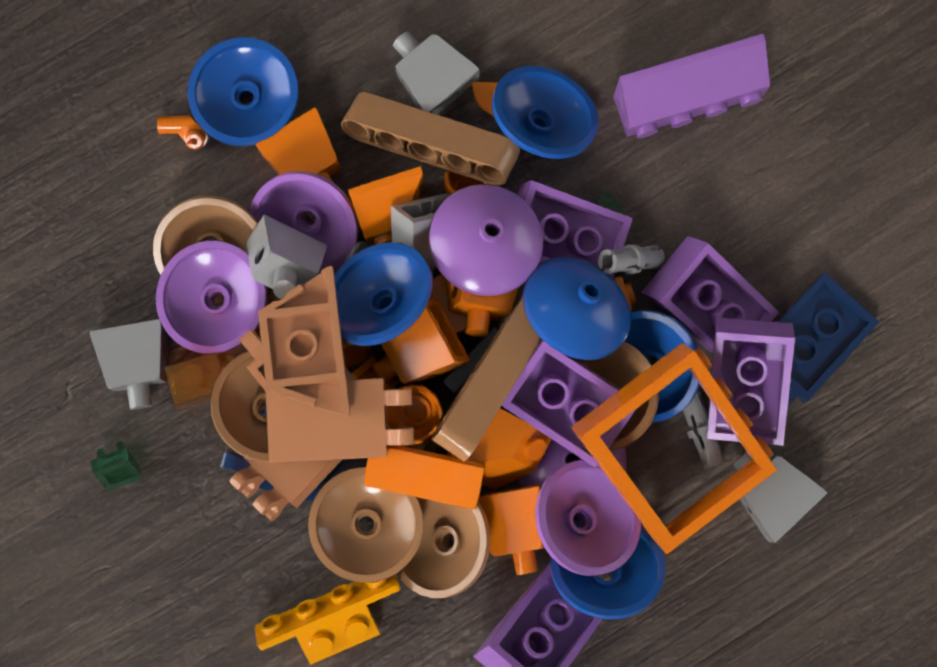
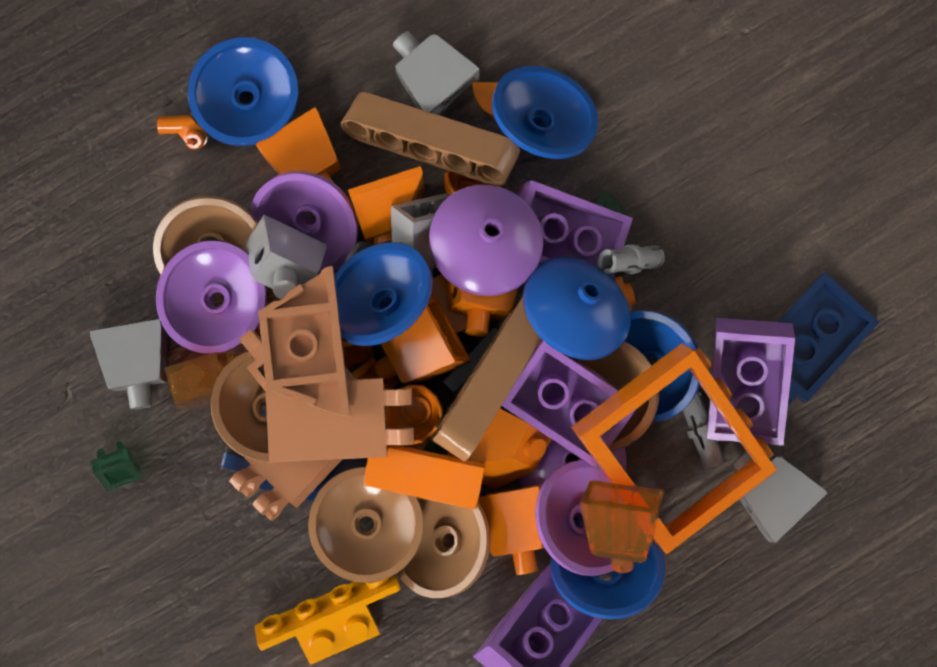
(620, 522): none -> clear orange torso
(693, 87): medium lavender slope -> none
(702, 286): medium lavender slope -> none

